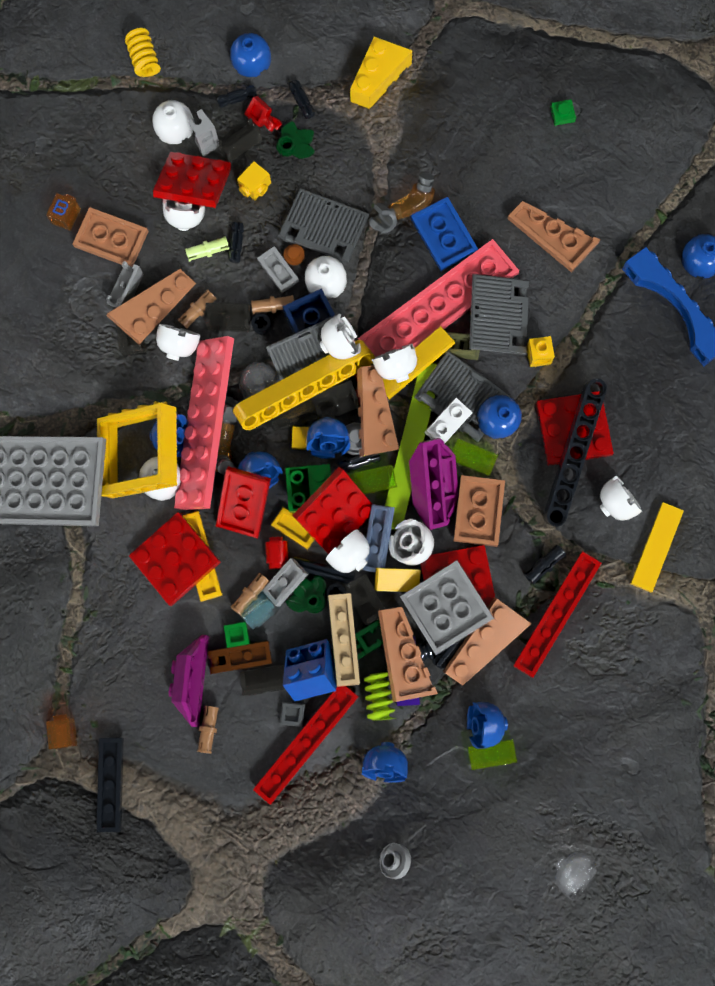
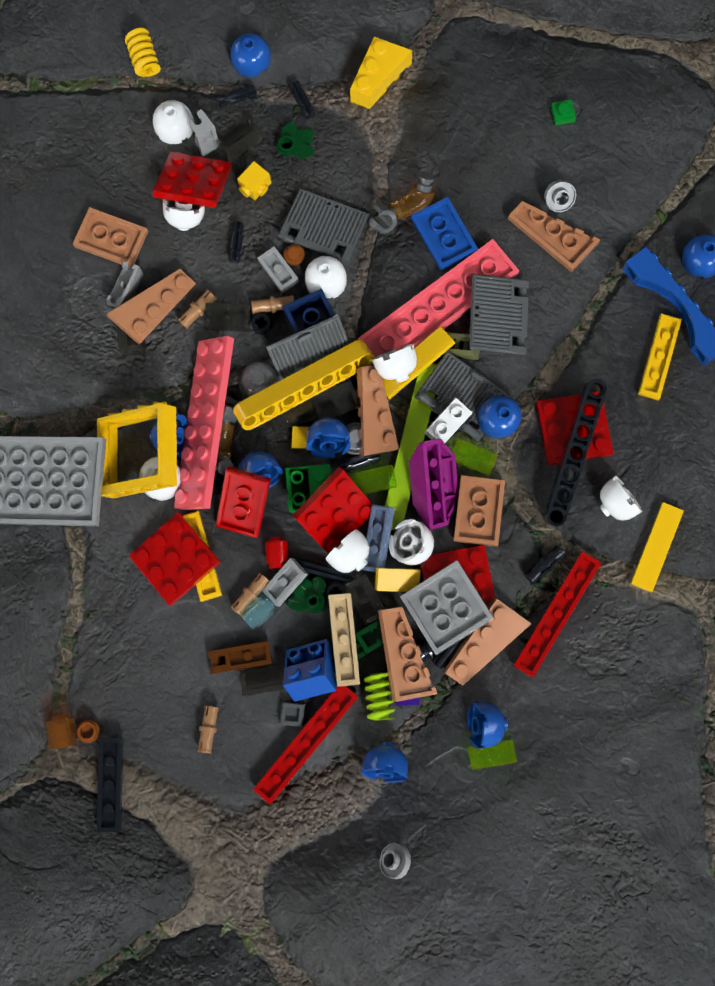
(63, 211): clear orange brick -> none
(88, 731): none -> dark orange plate
(176, 341): white cylinder -> none
(189, 680): magenta wedge -> none
(207, 248): yellowish green pin -> none
(236, 634): green plate -> none
(260, 114): red plate -> none
(291, 528): yellow tile -> none
(338, 338): white cylinder -> none
(540, 351): yellow brick -> none
(560, 195): none -> light grey plate
(575, 873): clear cylinder -> none
(659, 356): none -> yellow tile

